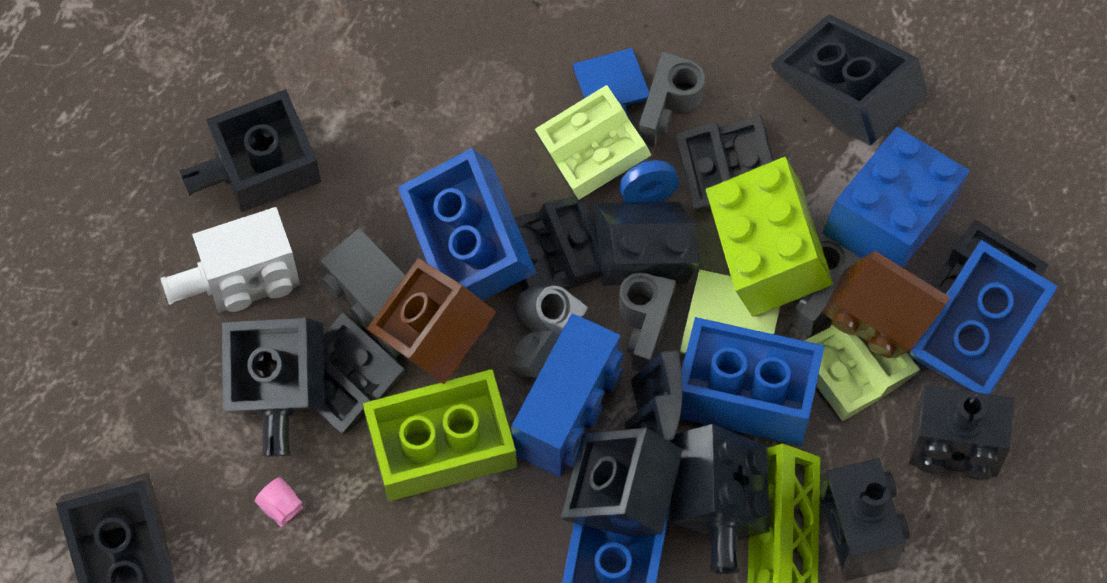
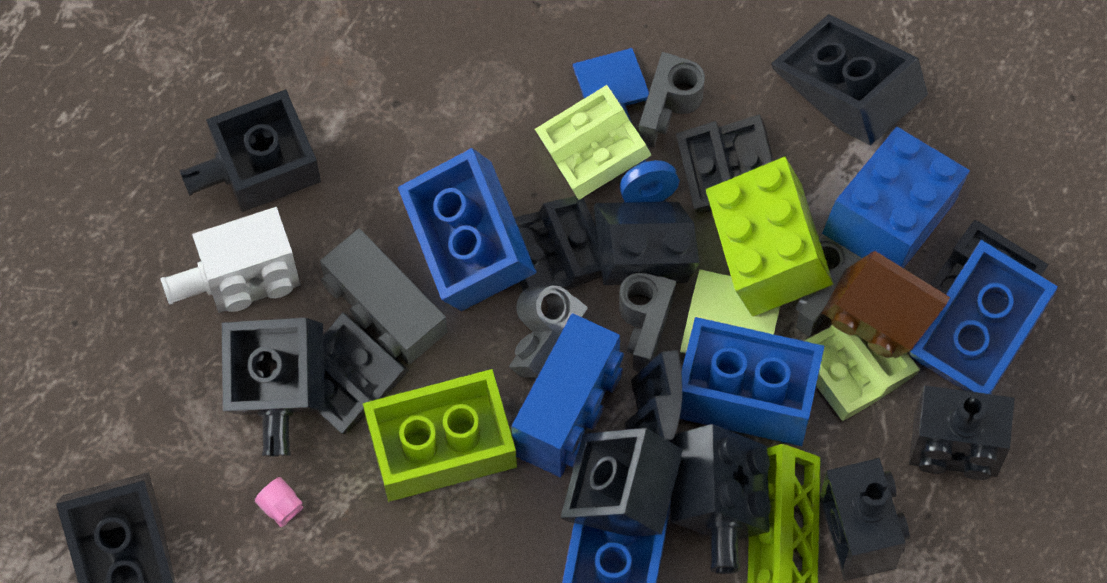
(431, 320): reddish brown slope -> none

